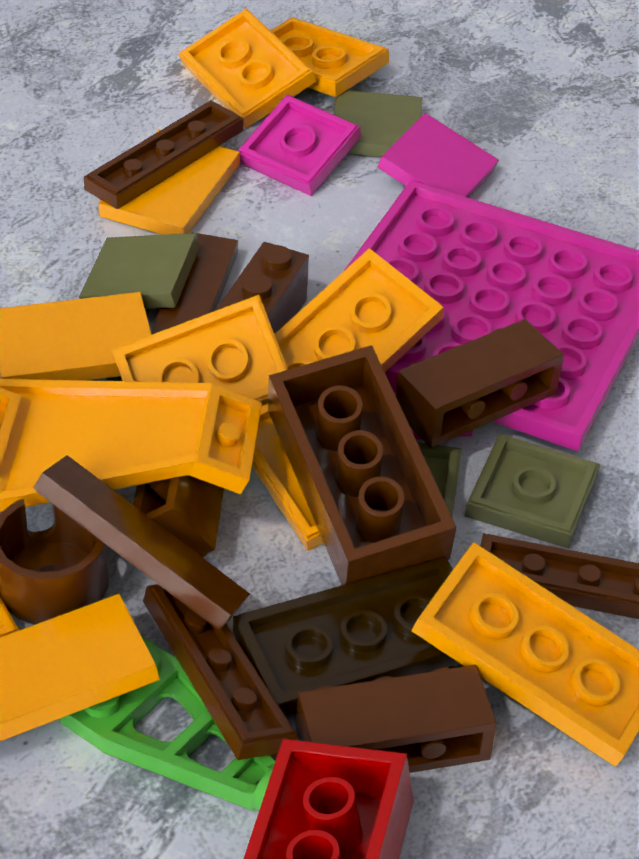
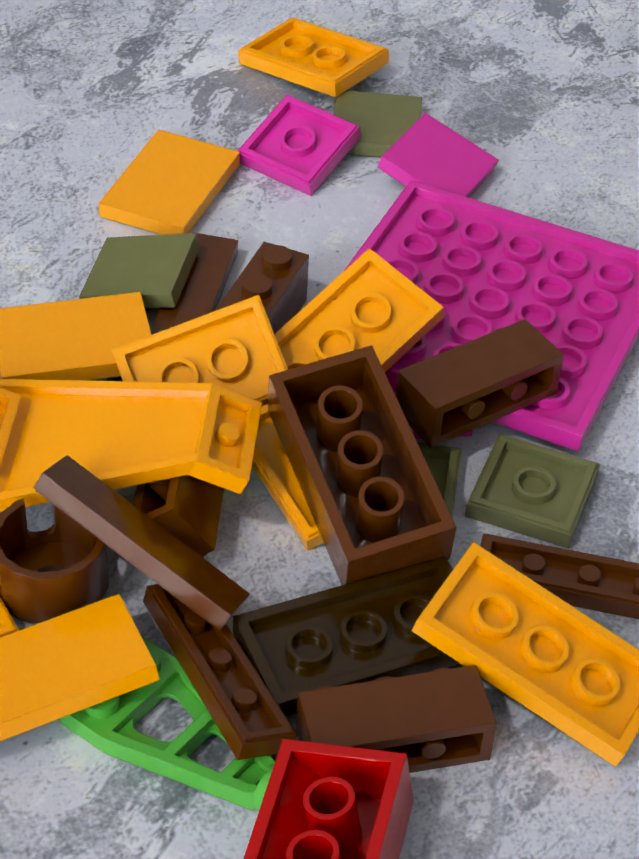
(163, 154): reddish brown tile -> none
(246, 67): light orange tile -> none

